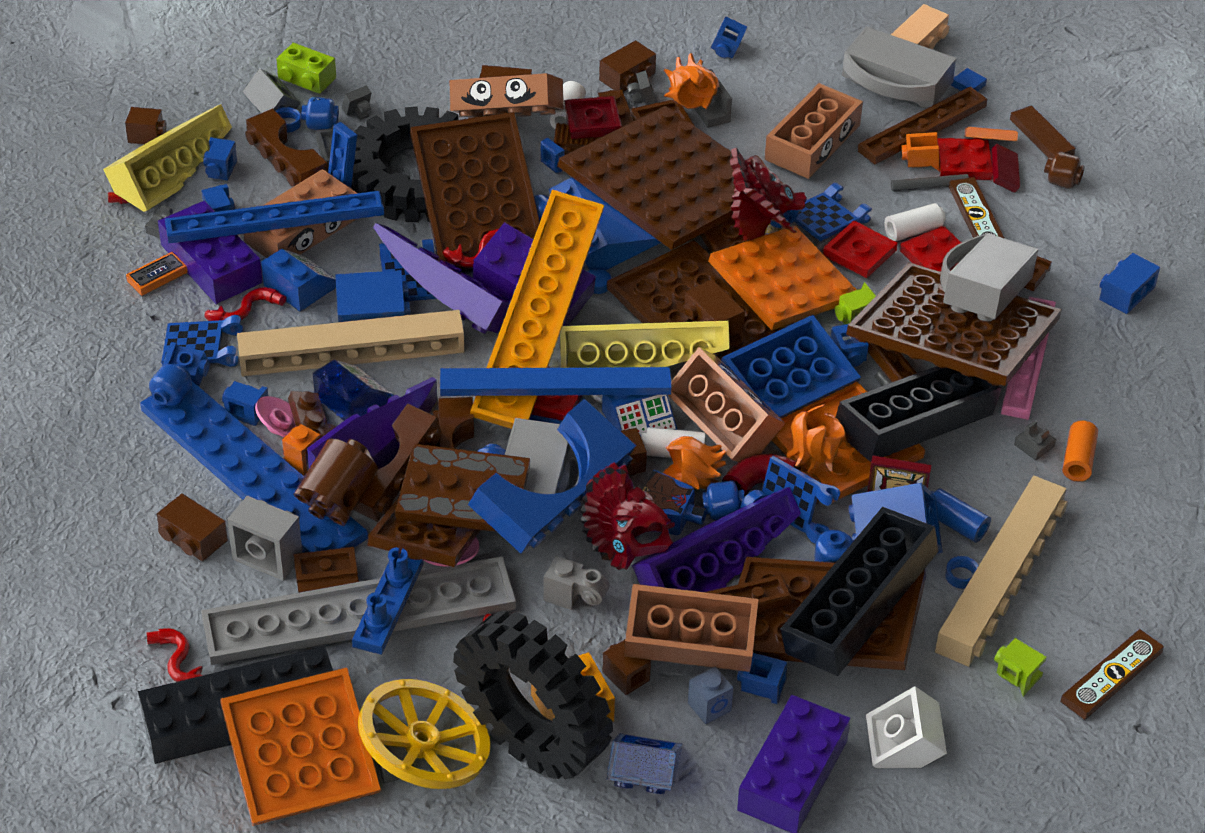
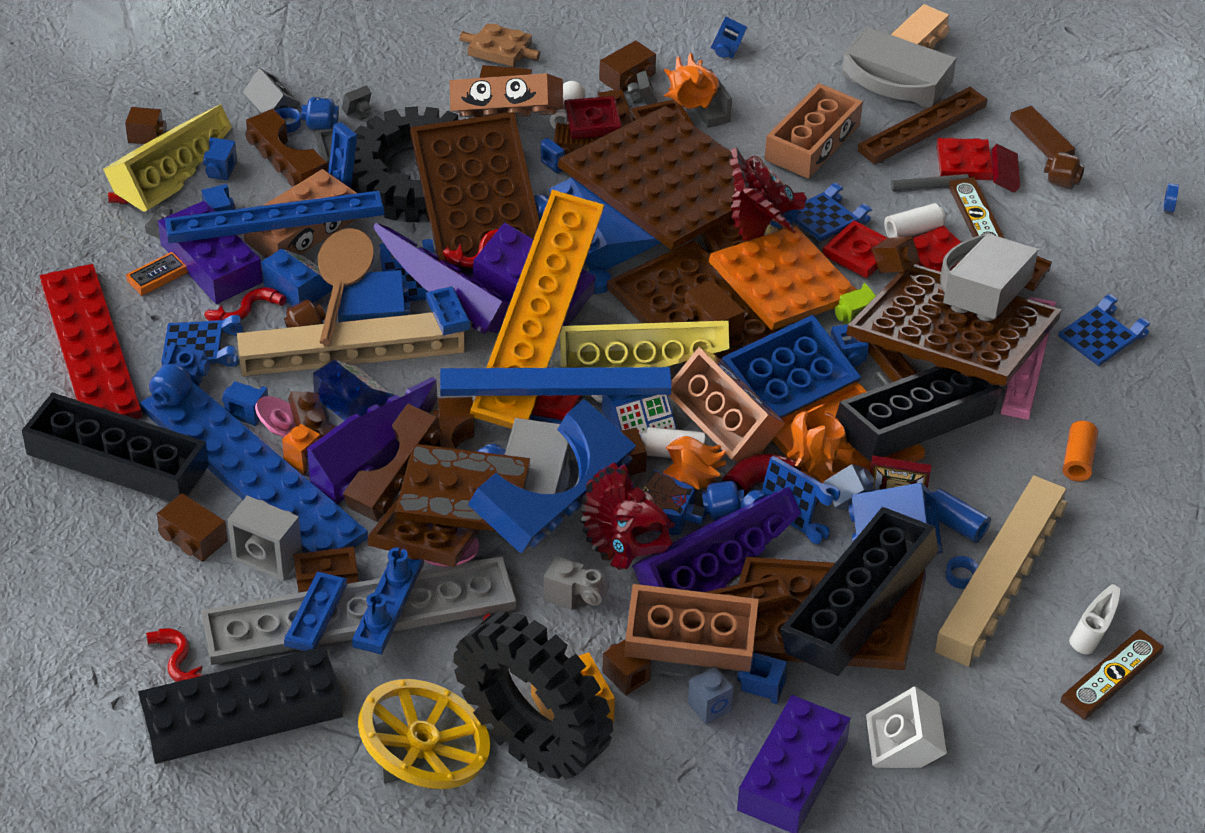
(89, 340): none -> red plate
(115, 447): none -> black brick
(299, 746): orange plate -> none
(304, 314): none -> reddish brown head
(306, 68): lime brick -> none
(315, 612): none -> blue tile
(337, 480): reddish brown cylinder -> none
(342, 262): none -> medium nougat piece
(448, 310): none -> blue plate
(500, 45): none -> medium nougat plate
(643, 763): clear blue slope -> none
(831, 546): blue head -> none
(850, 481): none -> sand blue brick
(896, 254): none -> reddish brown brick
(921, 150): orange window -> none
(969, 79): blue tile -> none
(991, 134): orange tile -> none
(1019, 664): lime window -> none
(1035, 441): dark grey tile -> none
(1095, 621): none -> white piece
(1101, 335): none -> blue flag
(1129, 283): blue brick -> none
(1171, 197): none -> blue piece

